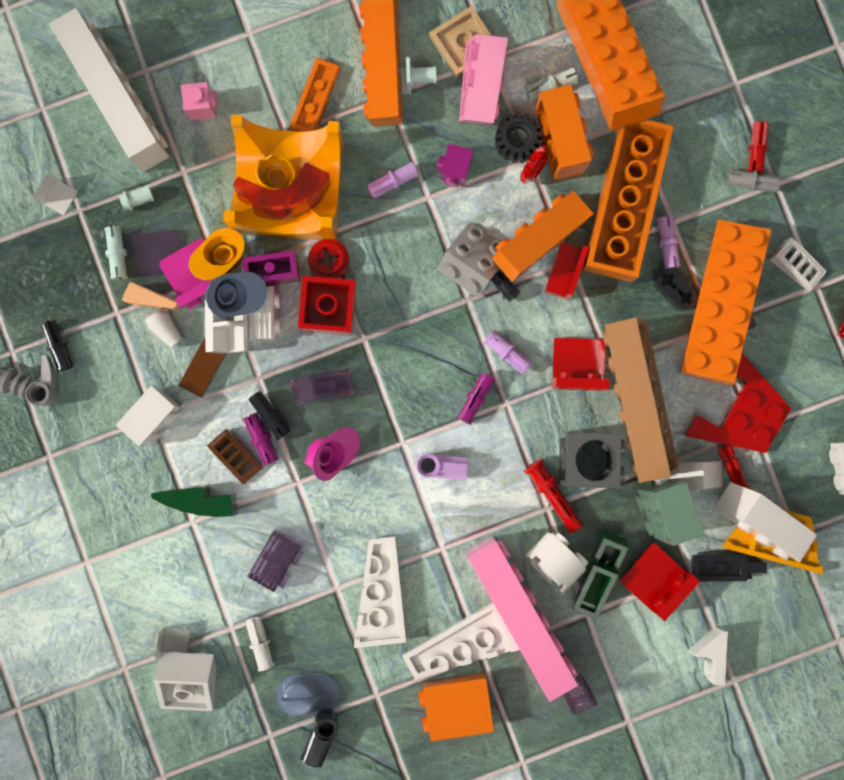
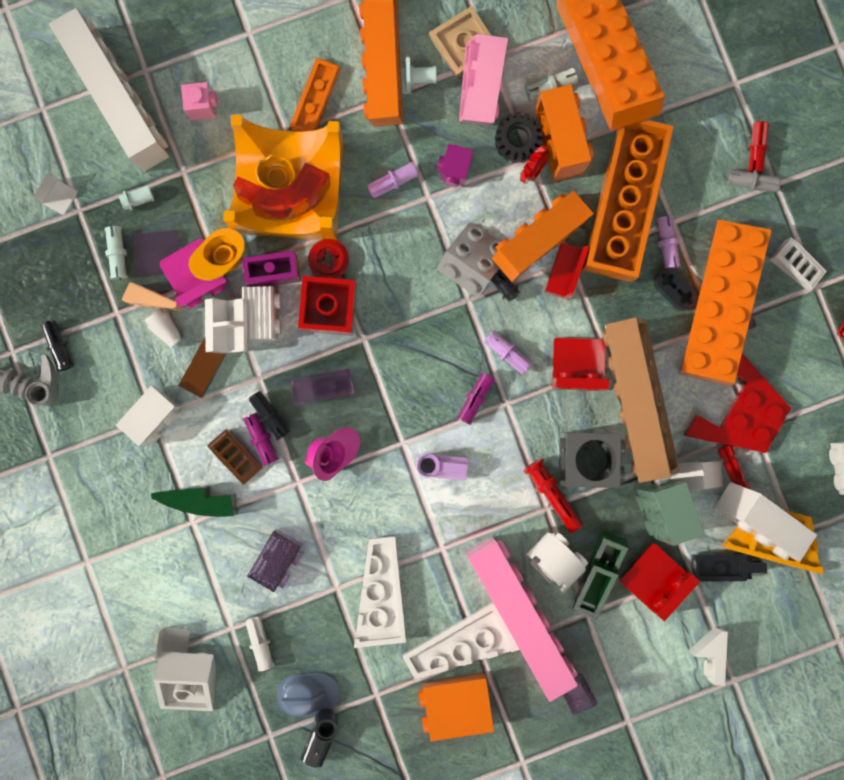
(236, 294): sand blue piece -> none

